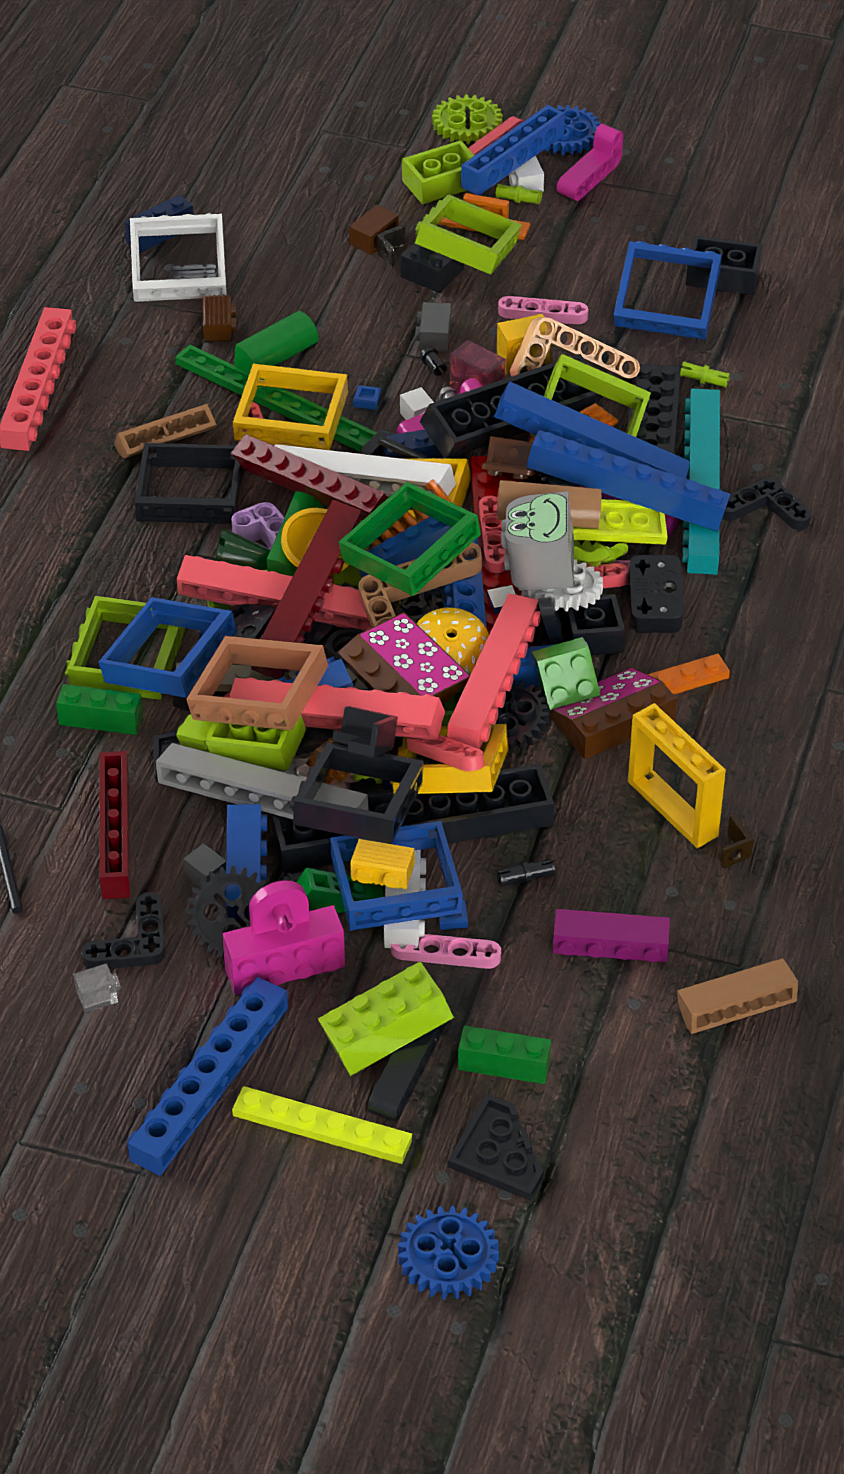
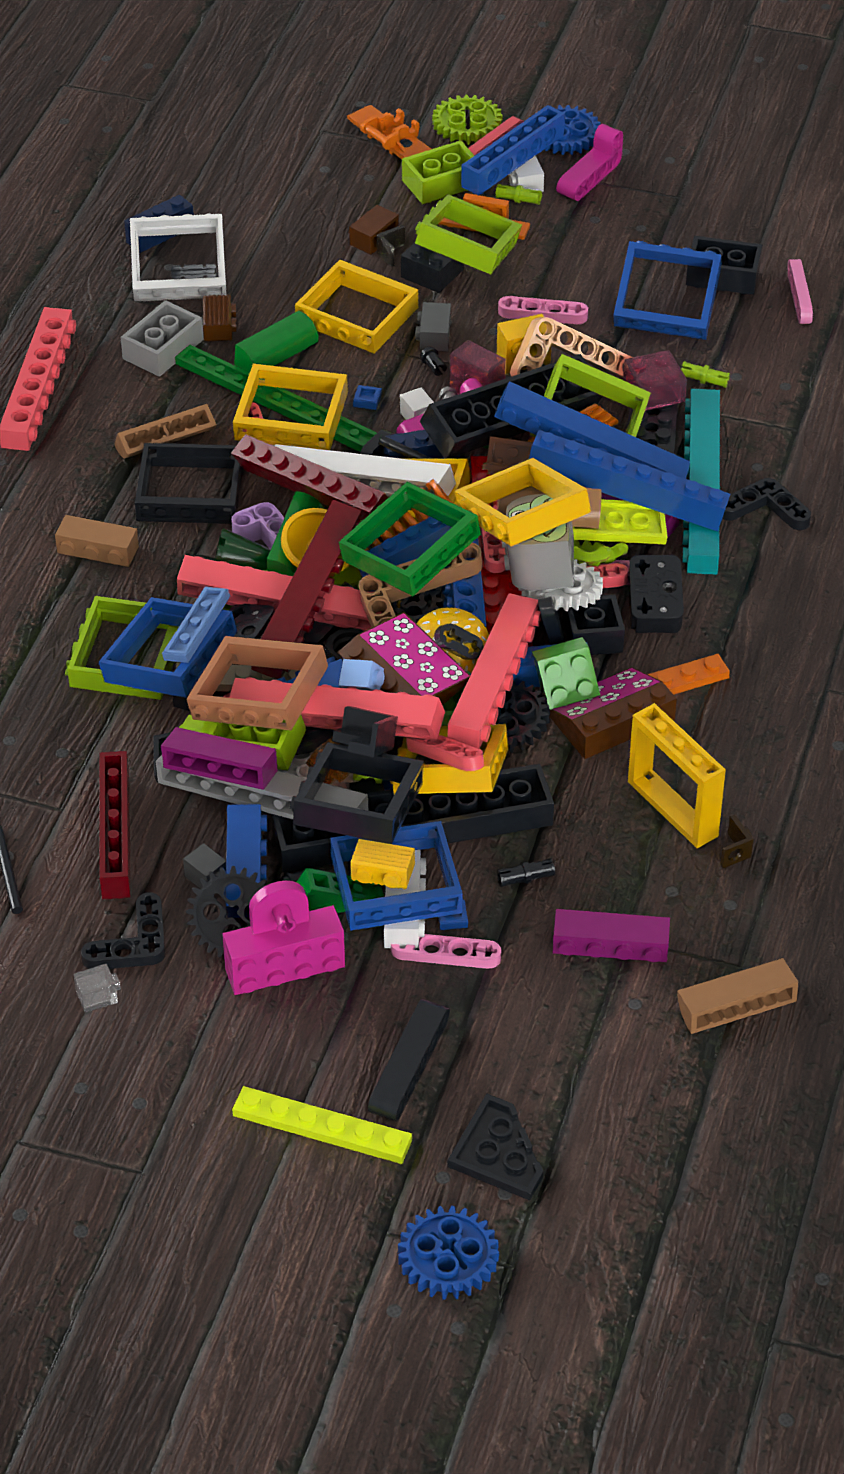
(97, 540): none -> medium nougat brick
(99, 709): green brick -> none
(161, 337): none -> light grey brick
(196, 624): none -> medium blue tile
(207, 1076): blue brick -> none
(219, 758): none -> magenta brick
(361, 675): none -> light blue brick
(366, 283): none -> yellow window
(385, 1018): lime brick -> none
(389, 131): none -> orange piece
(461, 636): none -> black beam
(498, 596): white tile -> none
(504, 1054): green brick -> none
(568, 501): none -> yellow window
(658, 375): none -> clear pink brick
(800, 291): none -> bright pink beam

